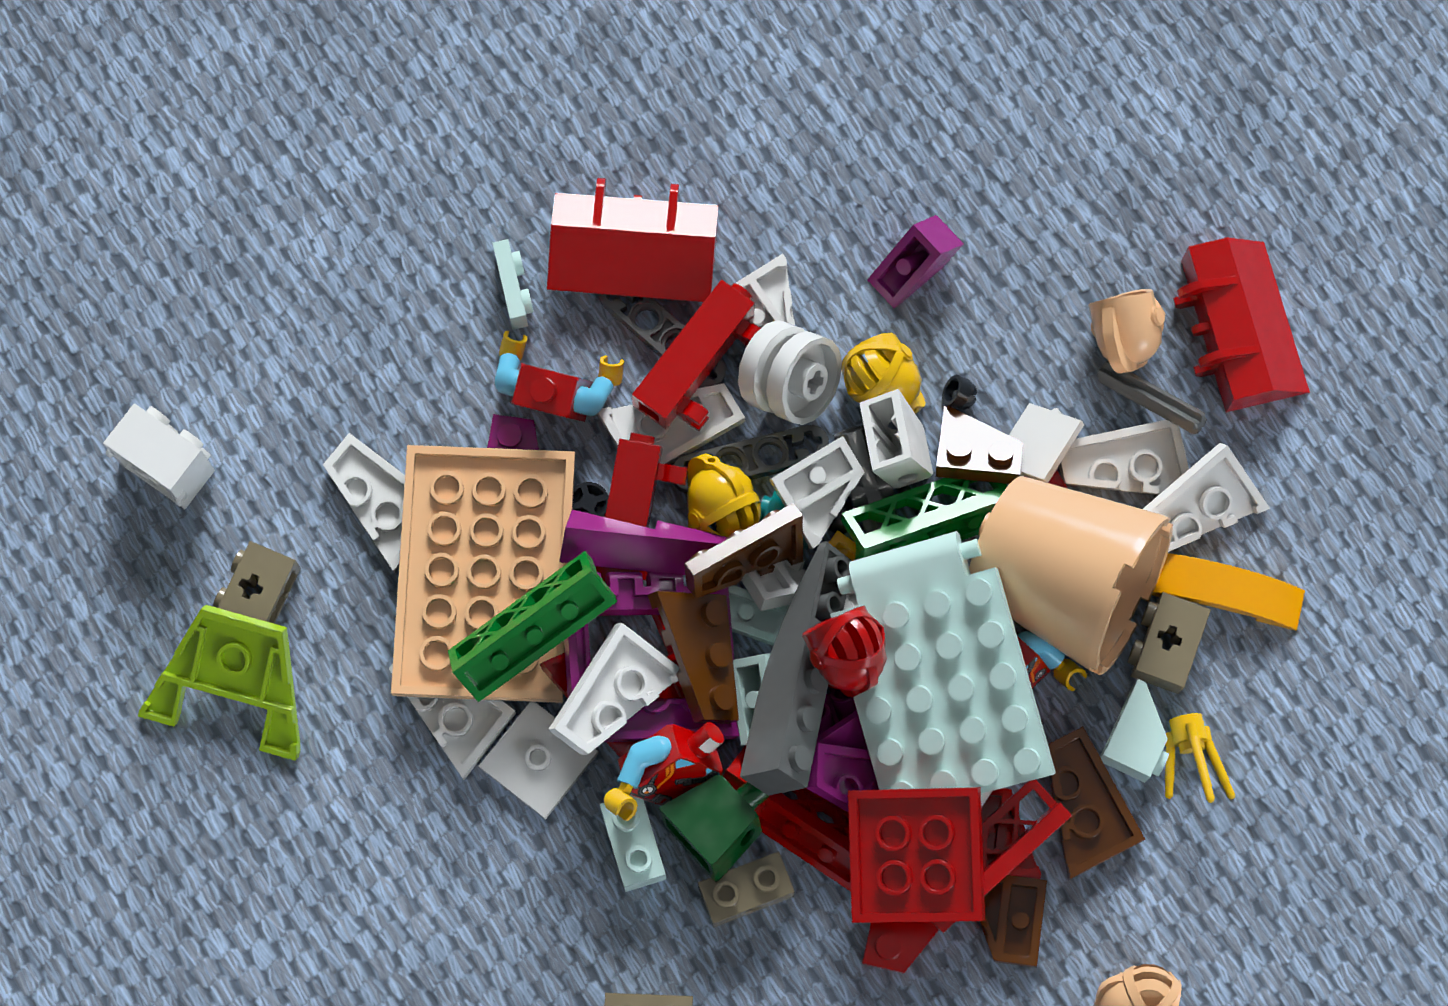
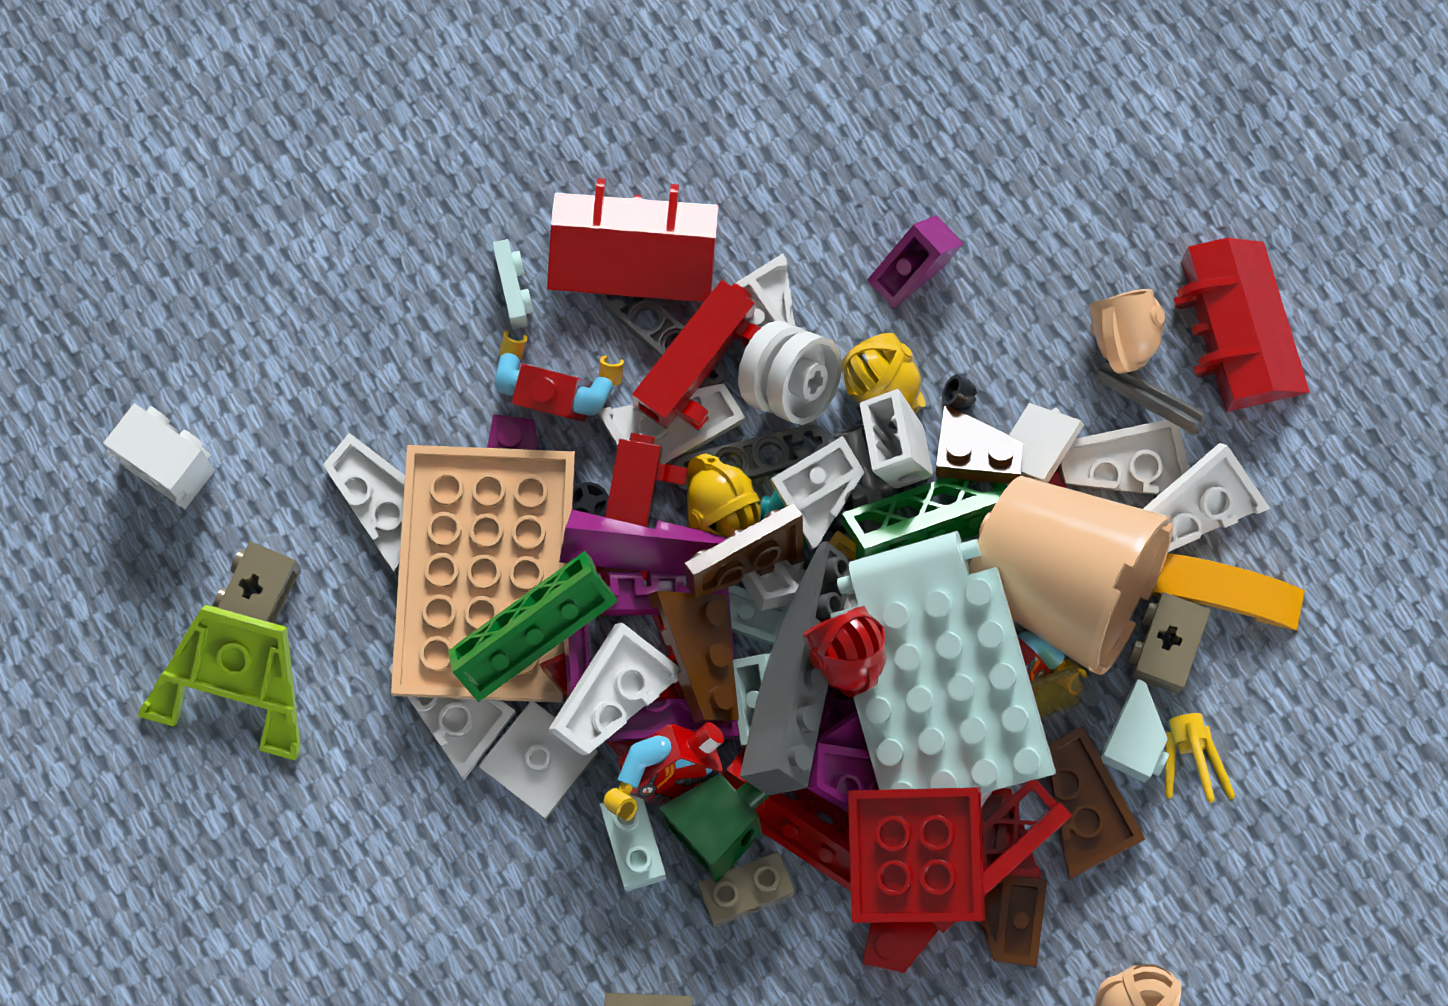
(1057, 691): none -> clear yellow piece

